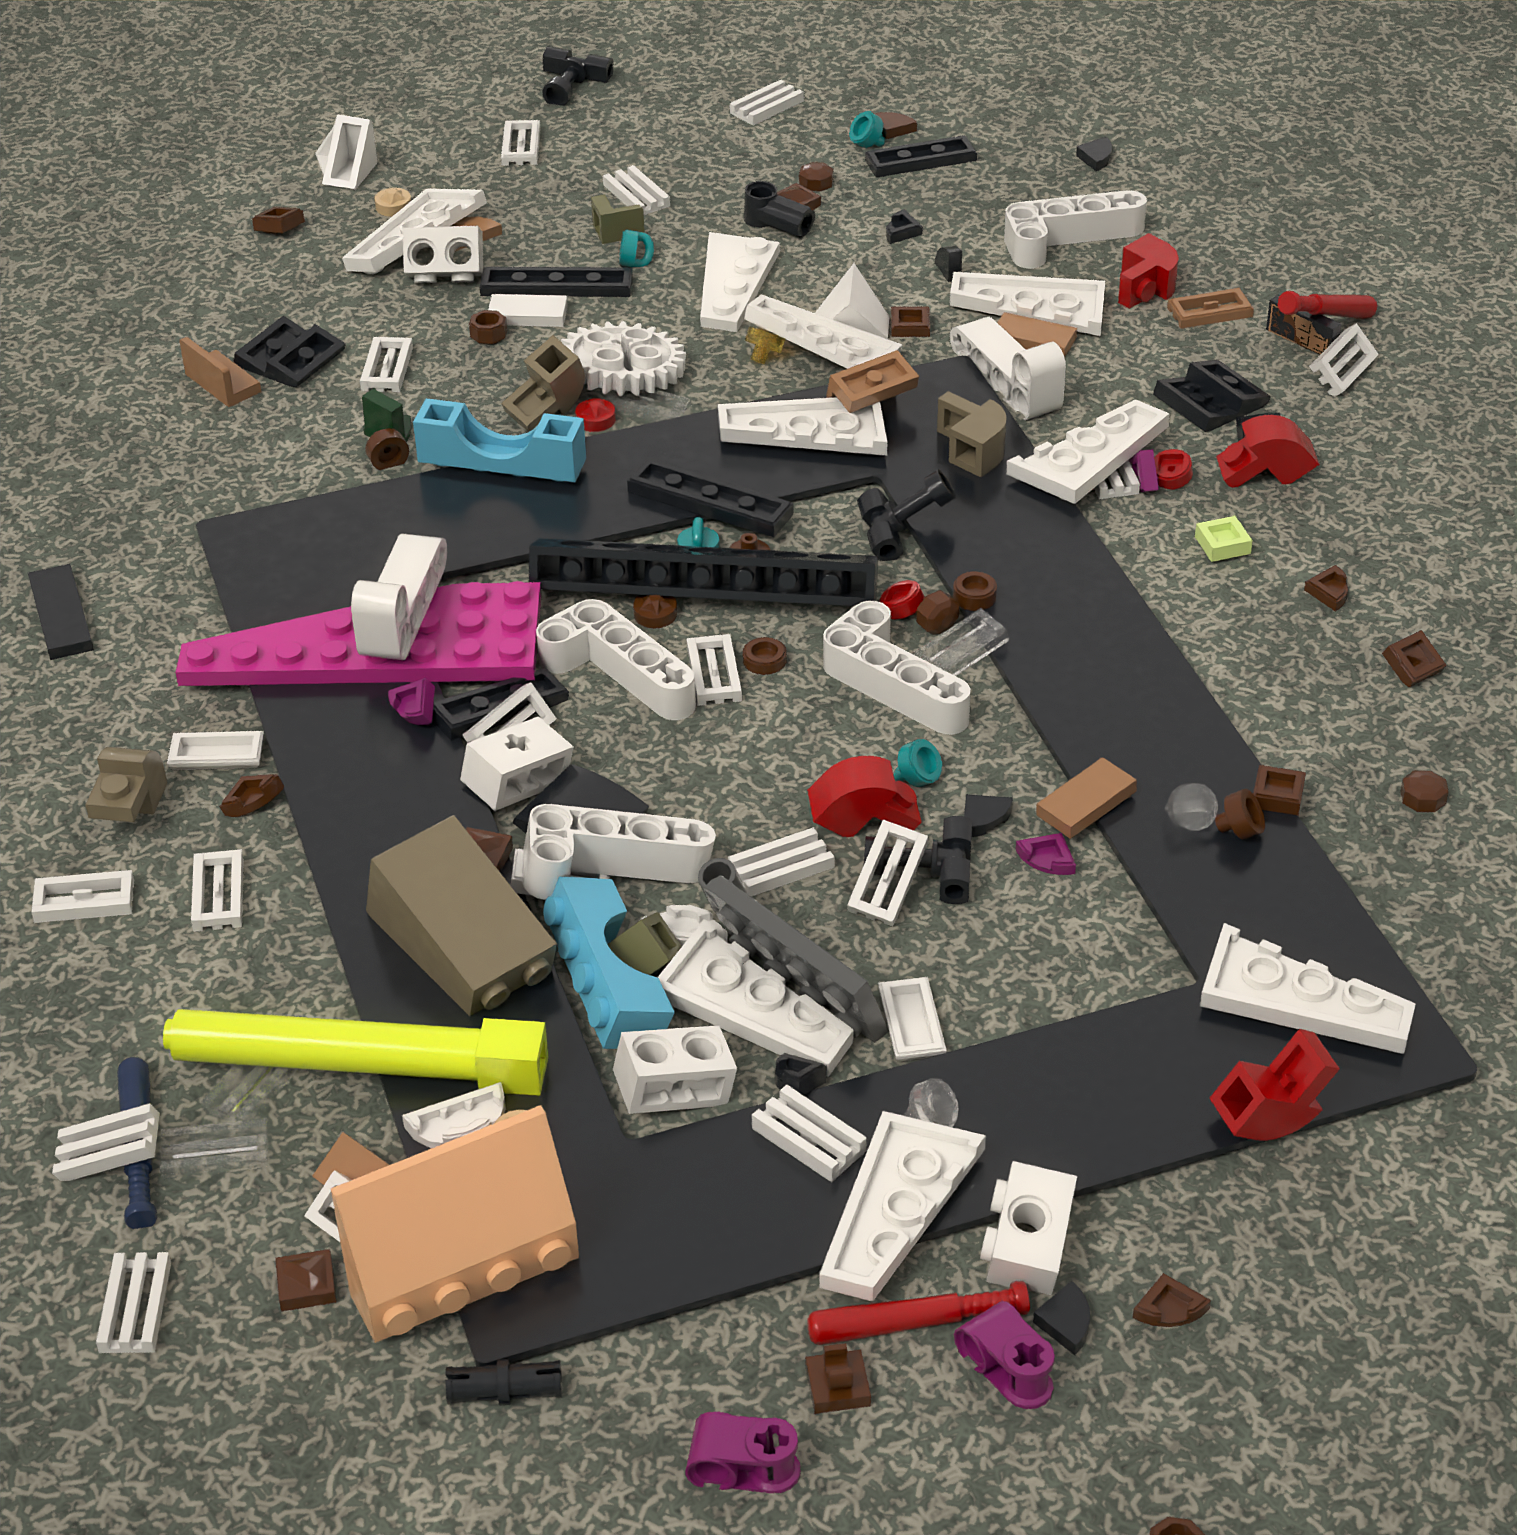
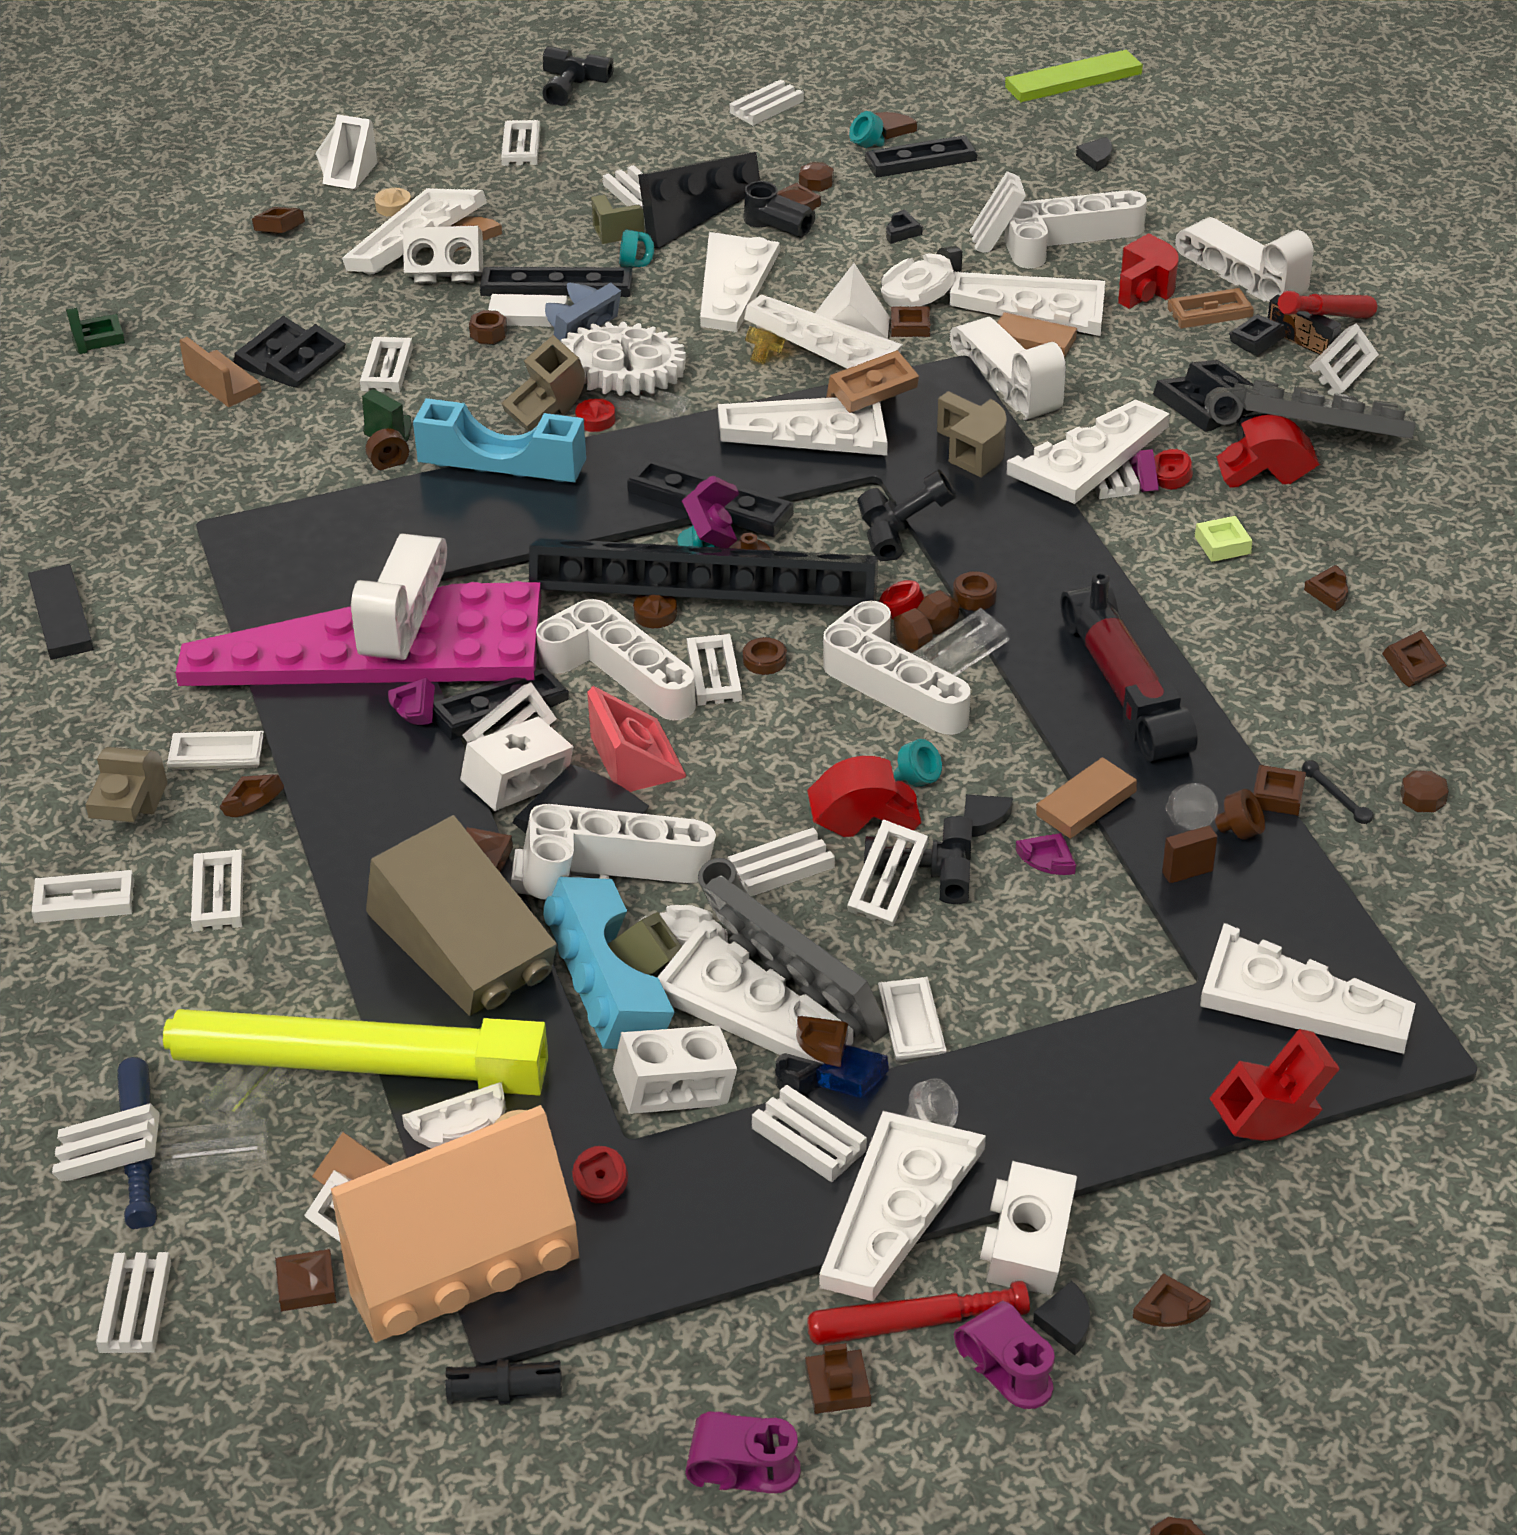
(94, 332): none -> dark green tile
(589, 308): none -> sand blue tile
(600, 1174): none -> red tile
(631, 743): none -> coral slope
(693, 193): none -> black wing
(707, 511): none -> magenta bracket
(822, 1039): none -> reddish brown tile
(857, 1073): none -> clear blue tile
(912, 630): none -> reddish brown tile
(917, 282): none -> white tile
(997, 212): none -> white tile
(1073, 75): none -> lime tile
(1149, 703): none -> black piece
(1189, 854): none -> reddish brown tile
(1245, 262): none -> white beam
(1257, 334): none -> black tile
(1311, 406): none -> dark grey hinge
(1361, 814): none -> black hinge

